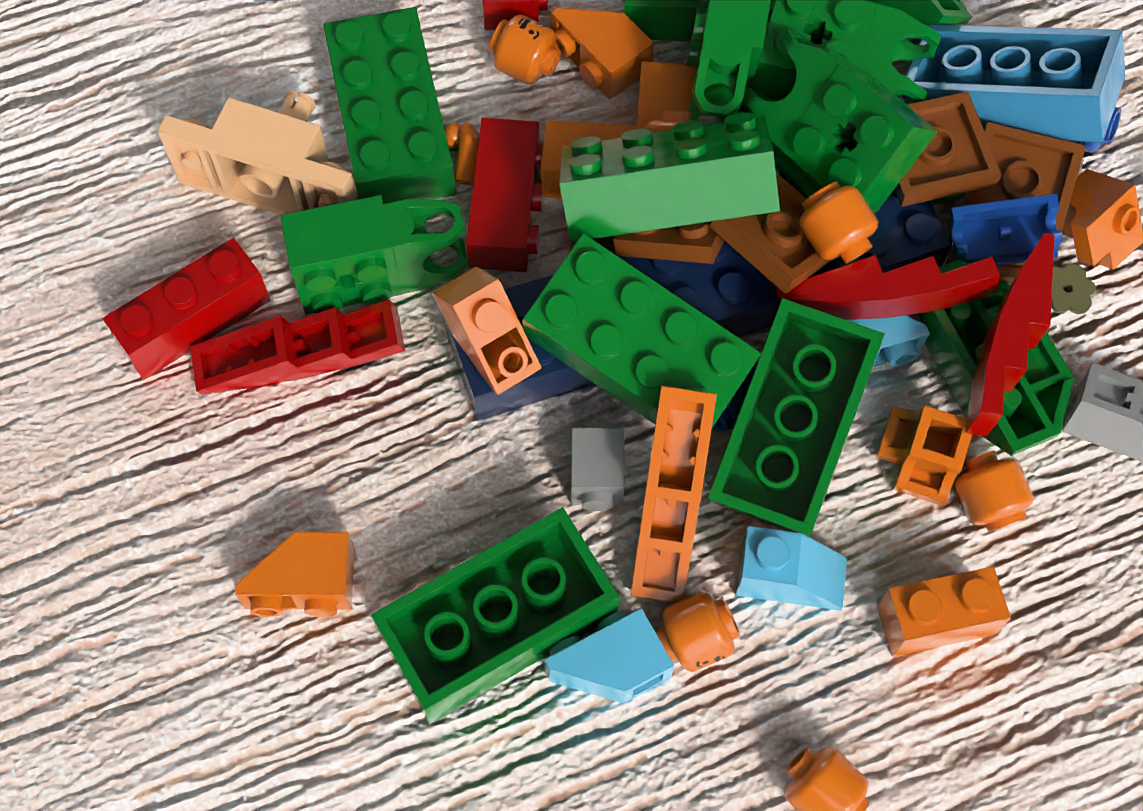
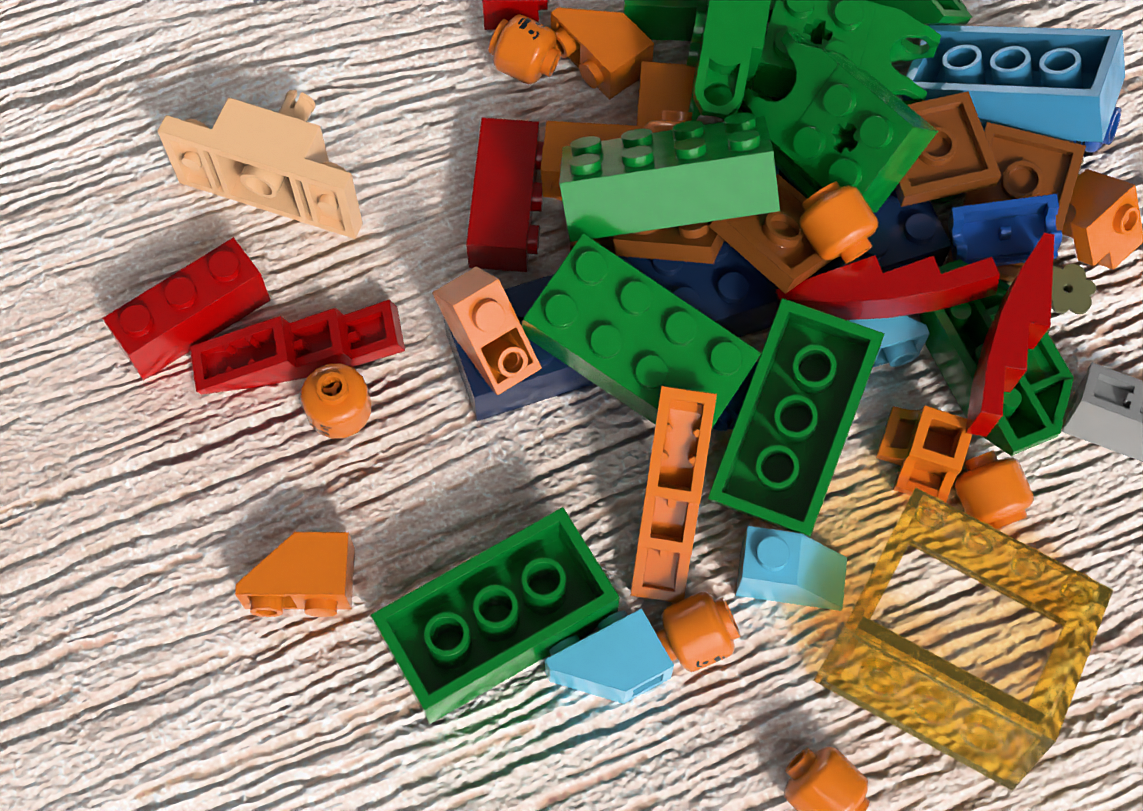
(336, 401): none -> orange head
(368, 250): green brick -> none
(390, 107): green brick -> none
(467, 140): orange arm -> none
(597, 468): light grey brick -> none
(940, 699): none -> clear yellow windscreen
(943, 611): orange brick -> none

